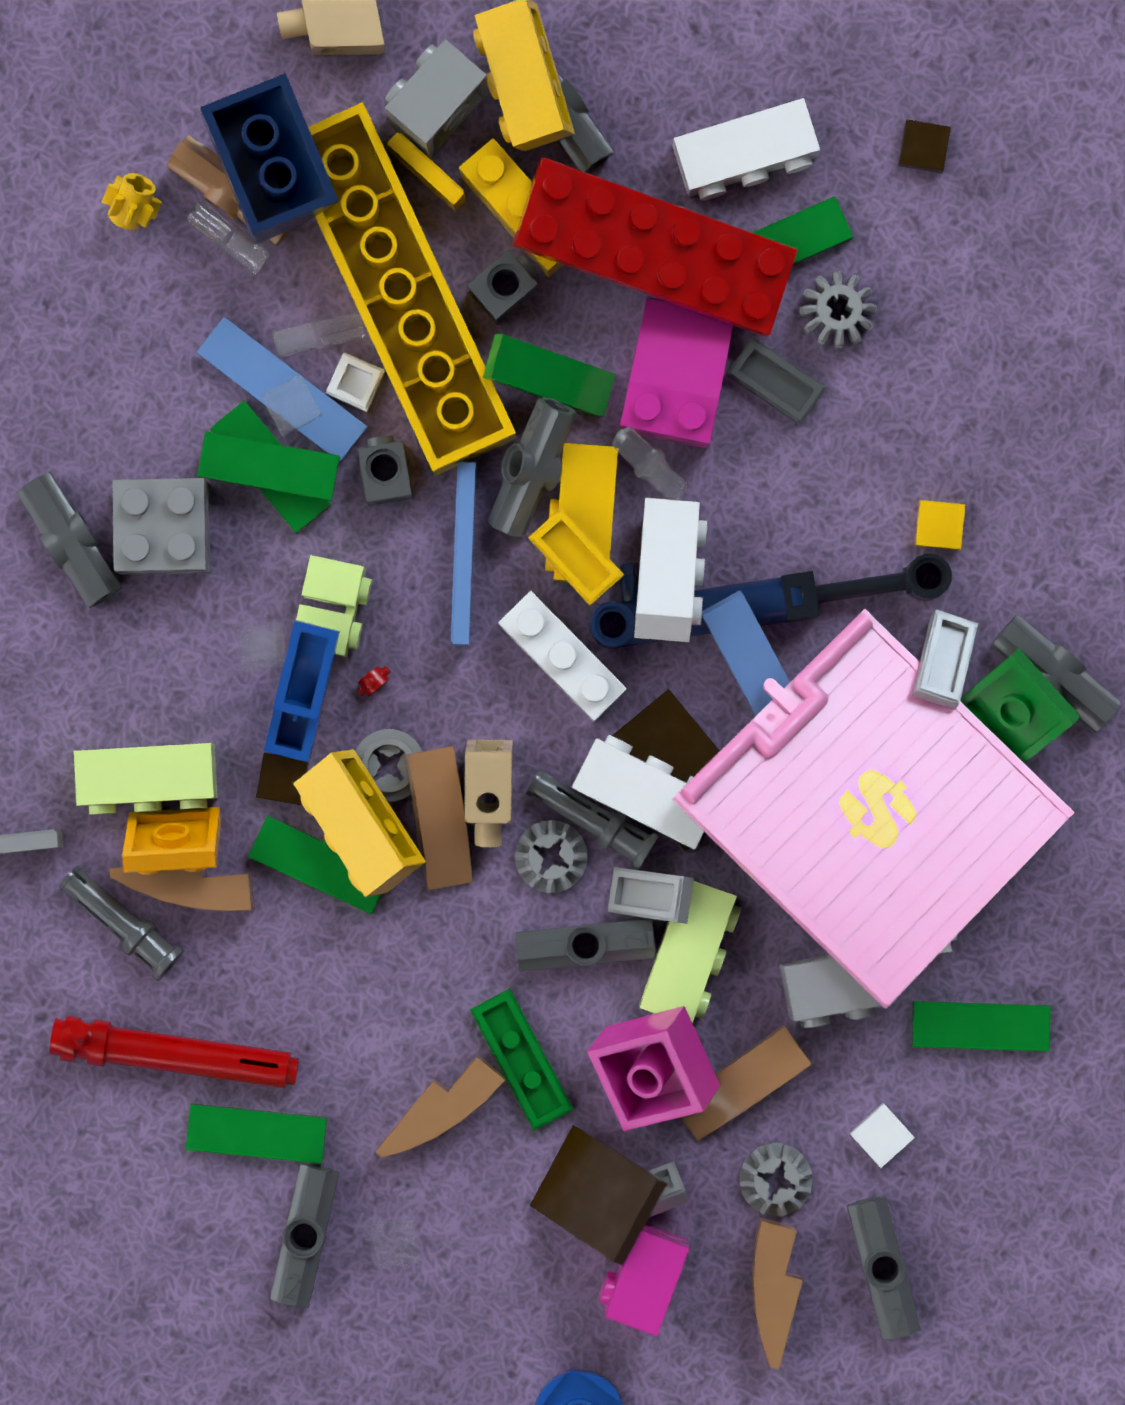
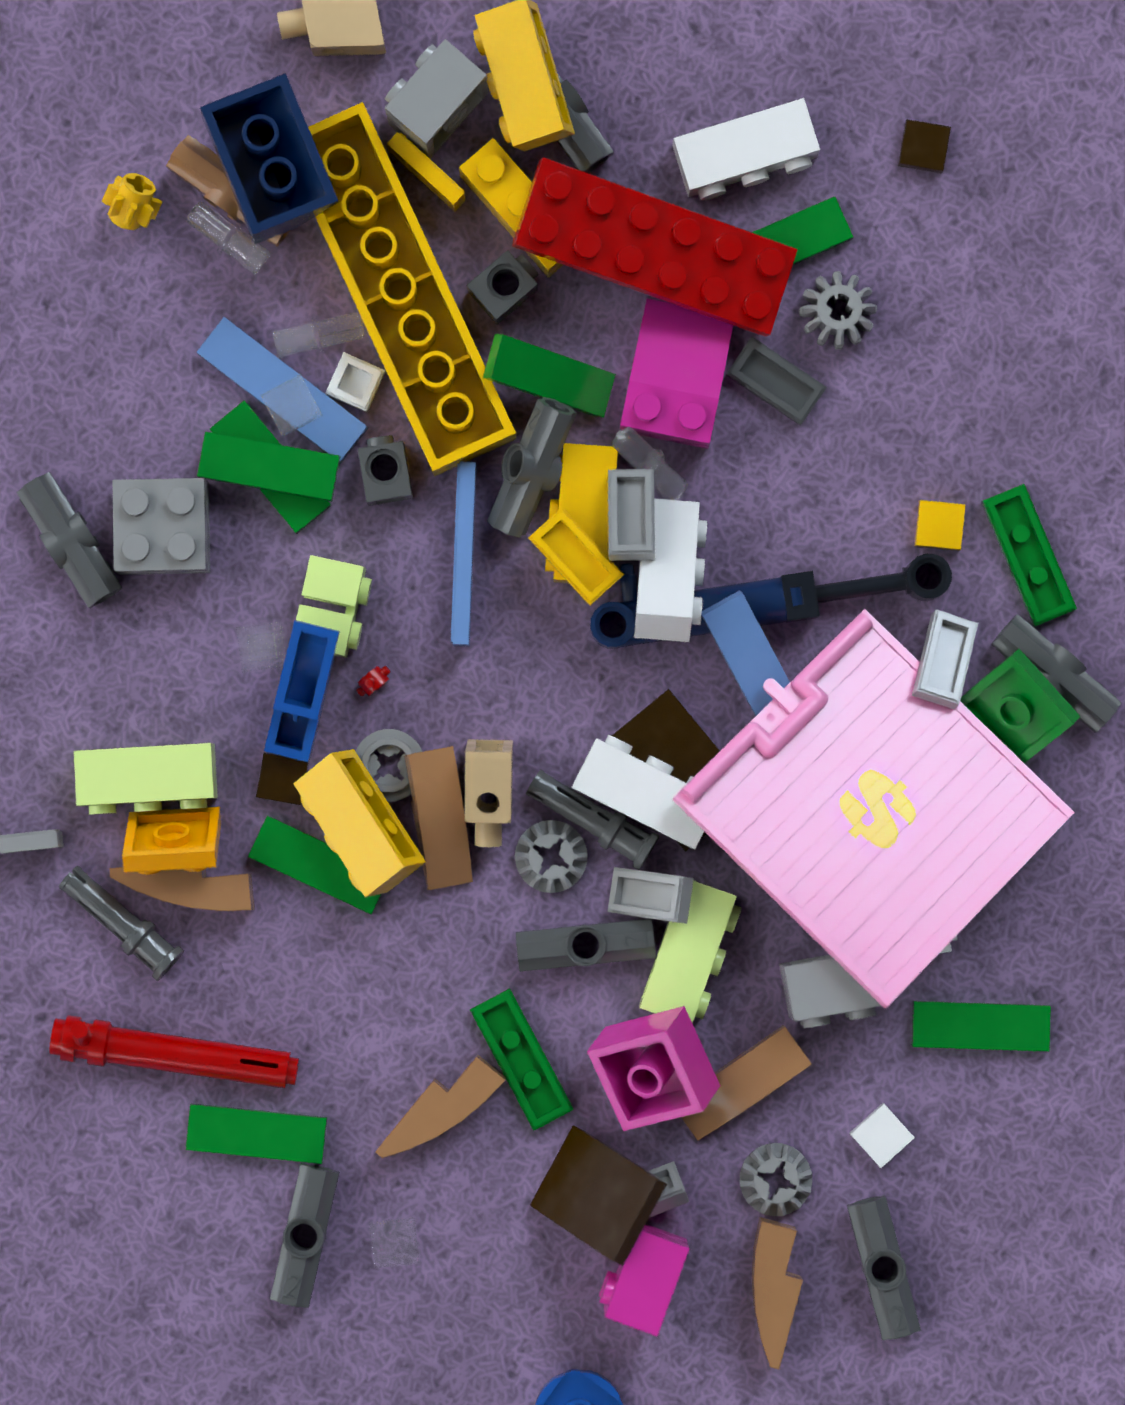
(562, 656): white brick -> none
(631, 514): none -> light grey tile
(1029, 555): none -> green tile

